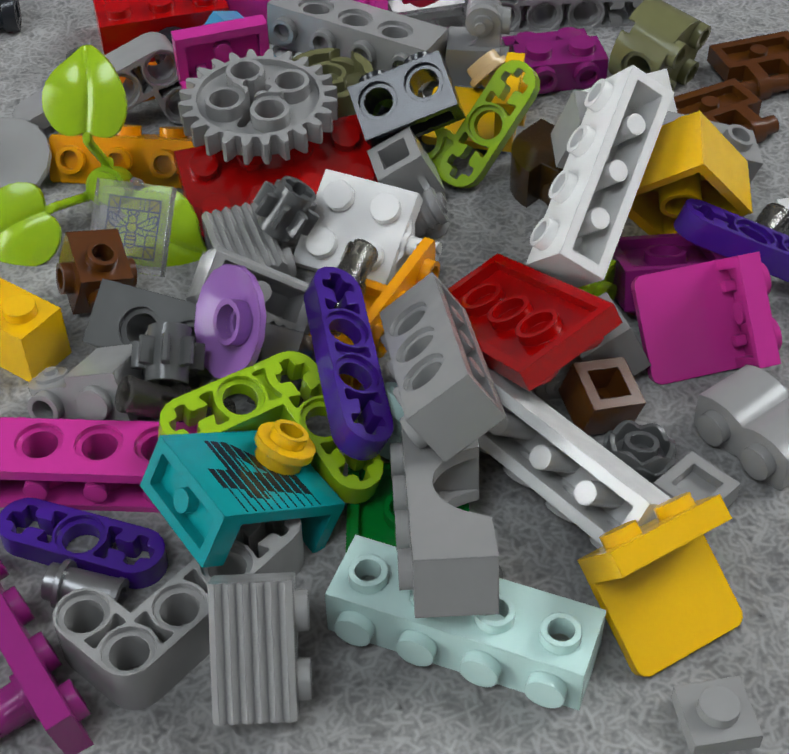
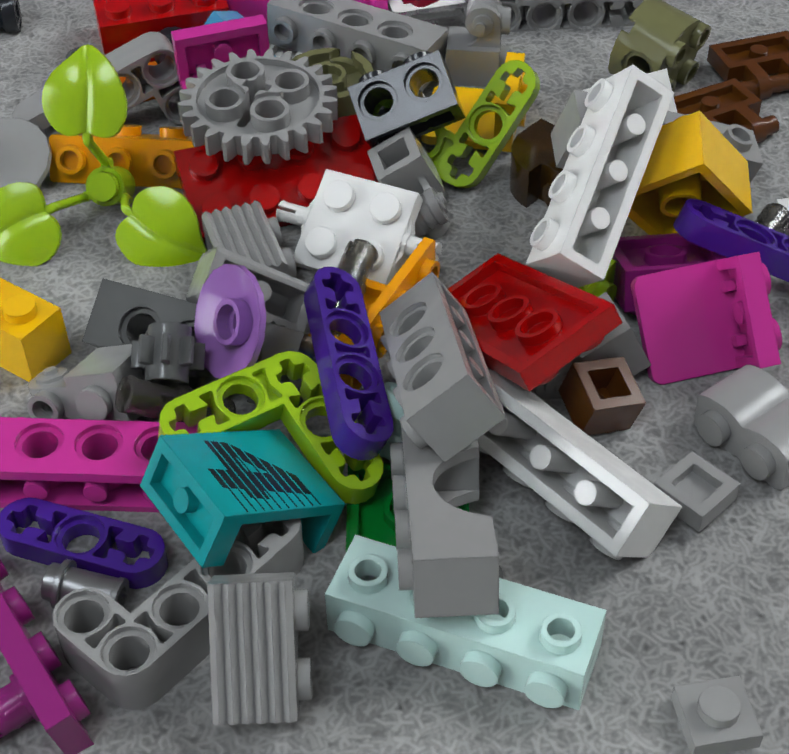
(86, 260): reddish brown brick -> none
(142, 217): clear piece -> none
(283, 446): yellow plate -> none
(286, 208): dark grey gear -> none
(484, 68): tan plate -> none
(561, 58): magenta plate -> none
(642, 448): dark grey plate -> none
(663, 583): yellow bracket -> none

